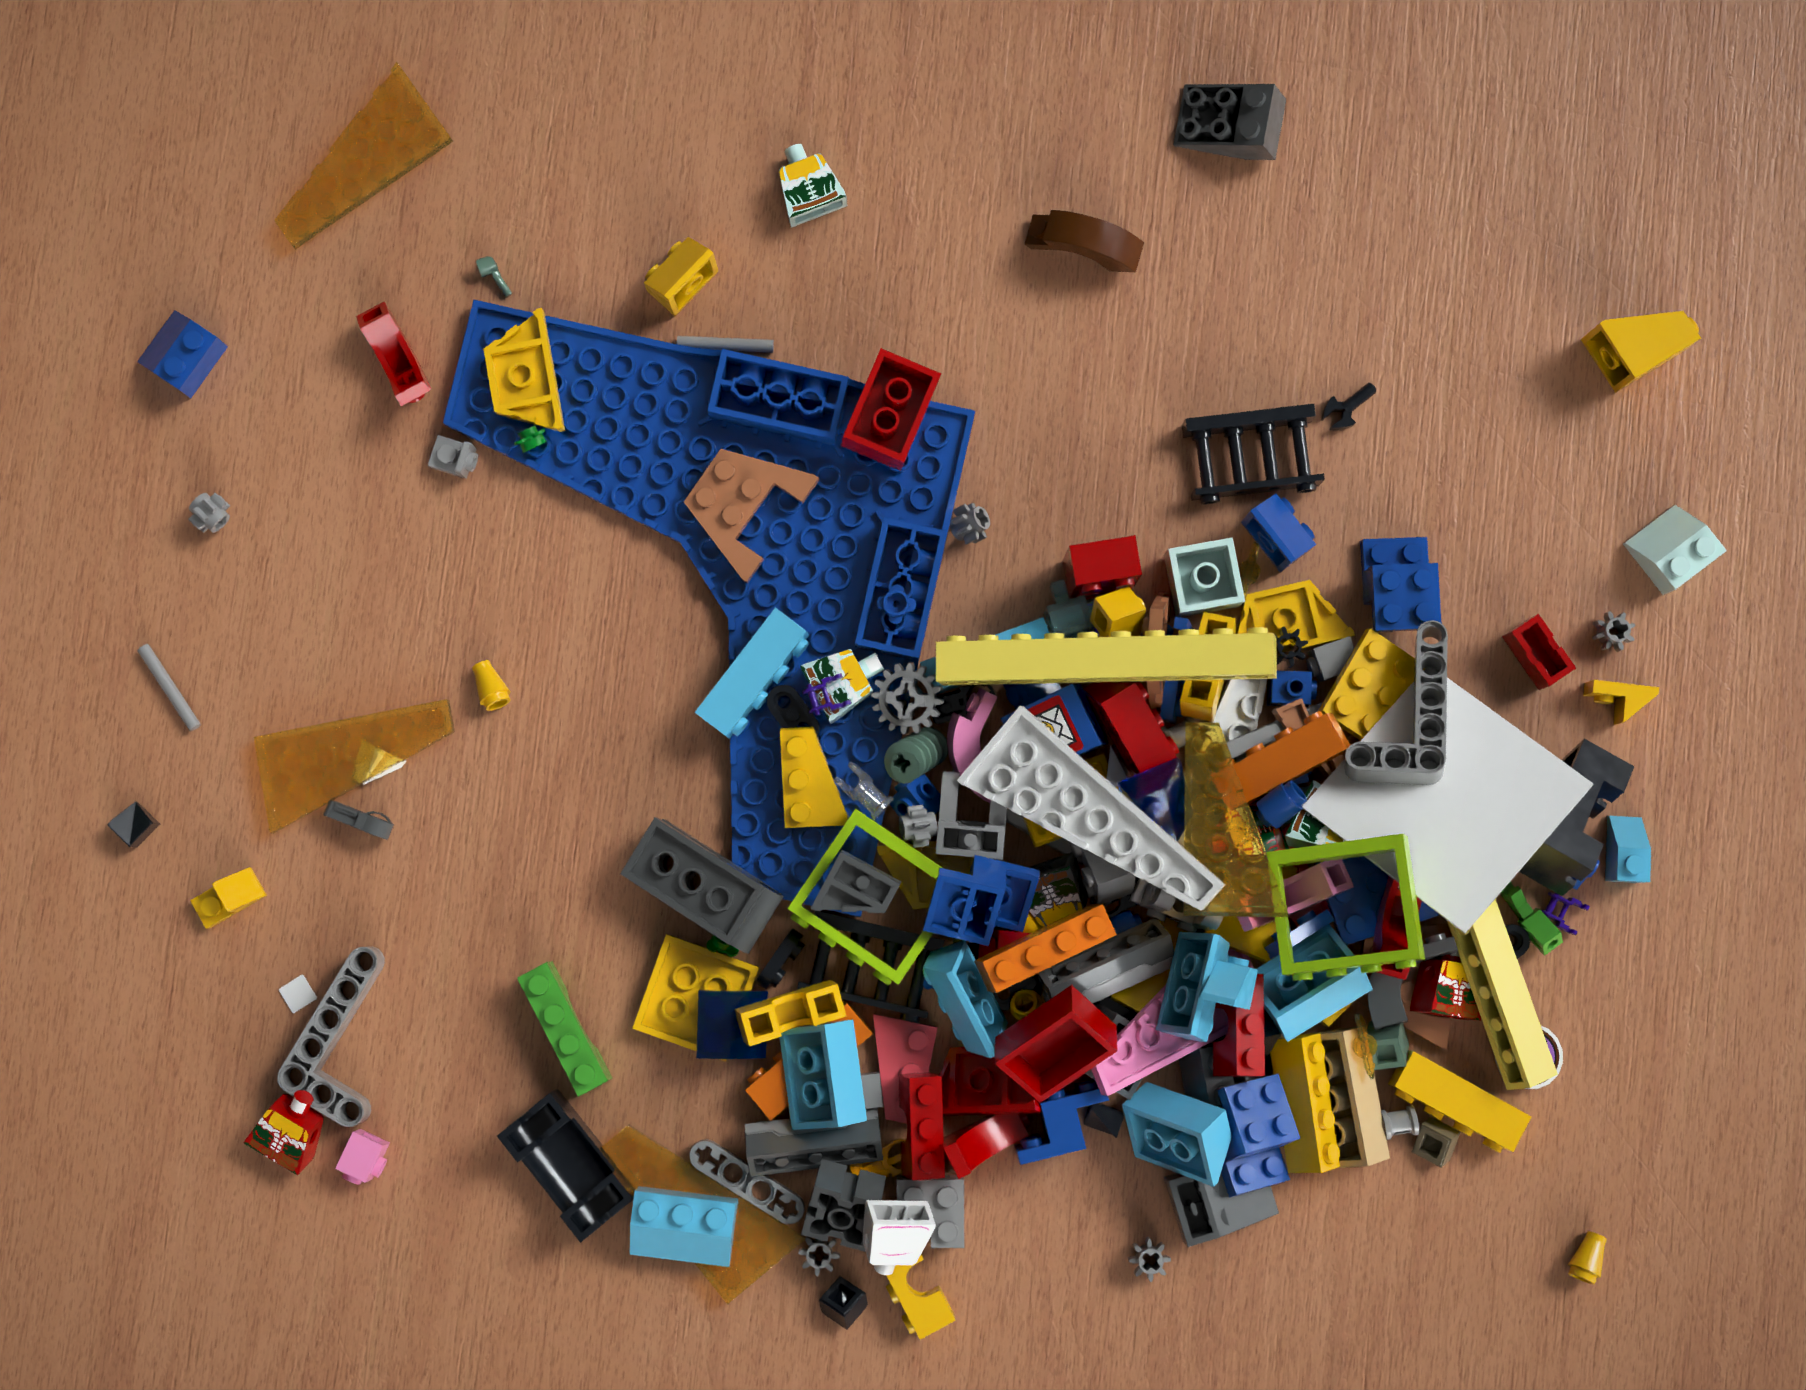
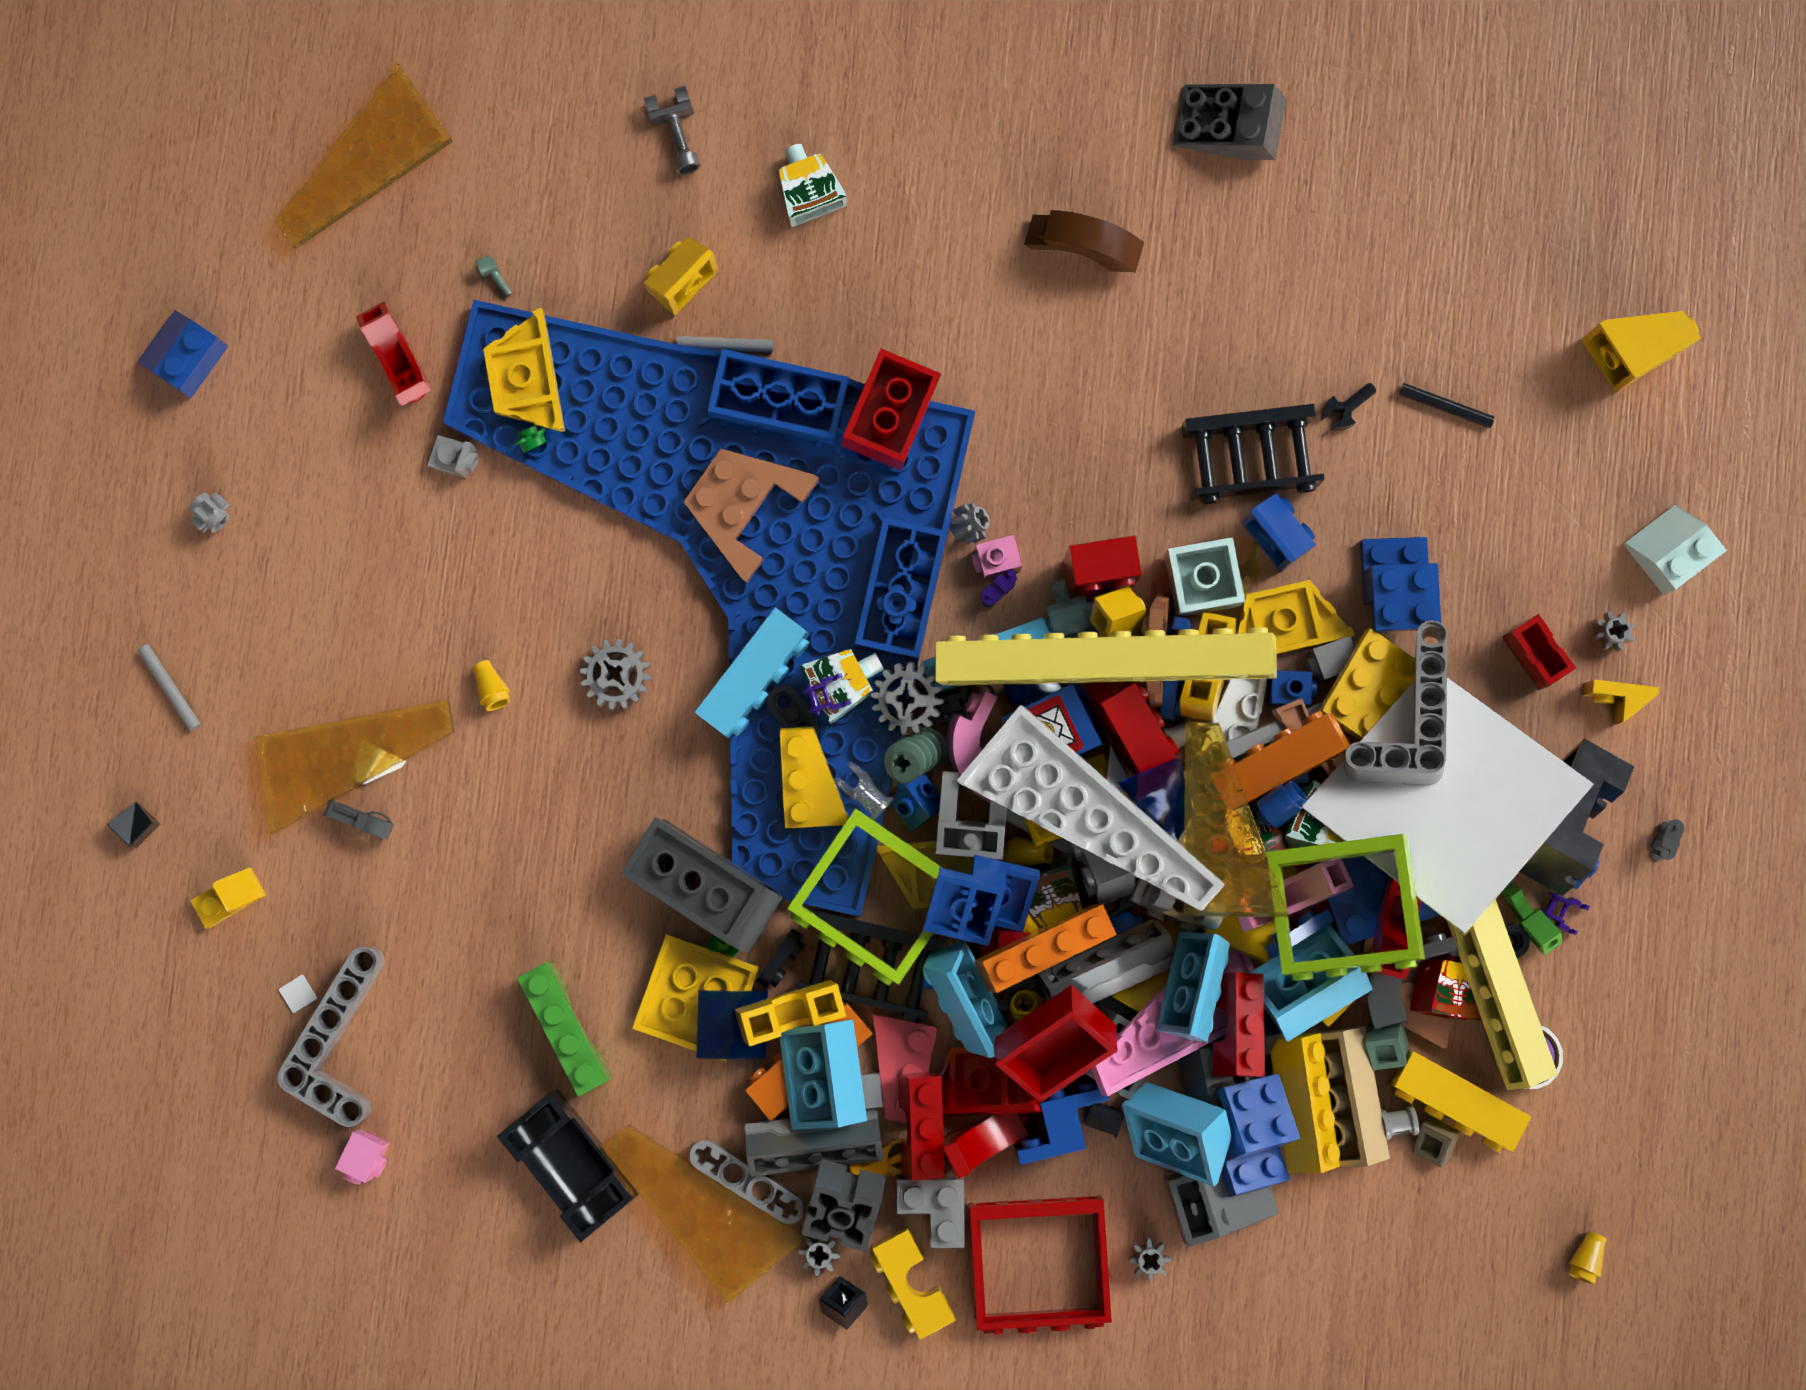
(288, 1132): torso -> none
(628, 665): none -> light grey gear
(682, 1226): medium azure slope -> none
(685, 161): none -> flat silver bar
(856, 887): dark grey wing -> none
(896, 1232): white torso -> none
(918, 826): light grey gear -> none
(996, 557): none -> bright pink brick
(998, 589): none -> dark purple piece
(1023, 853): none -> yellow cone
(1057, 1319): none -> red window
(1231, 983): medium azure slope -> none
(1296, 646): black gear -> none
(1364, 1045): clear yellow piece -> none
(1446, 405): none -> black bar
(1627, 850): medium azure slope -> none
(1667, 840): none -> dark grey piece

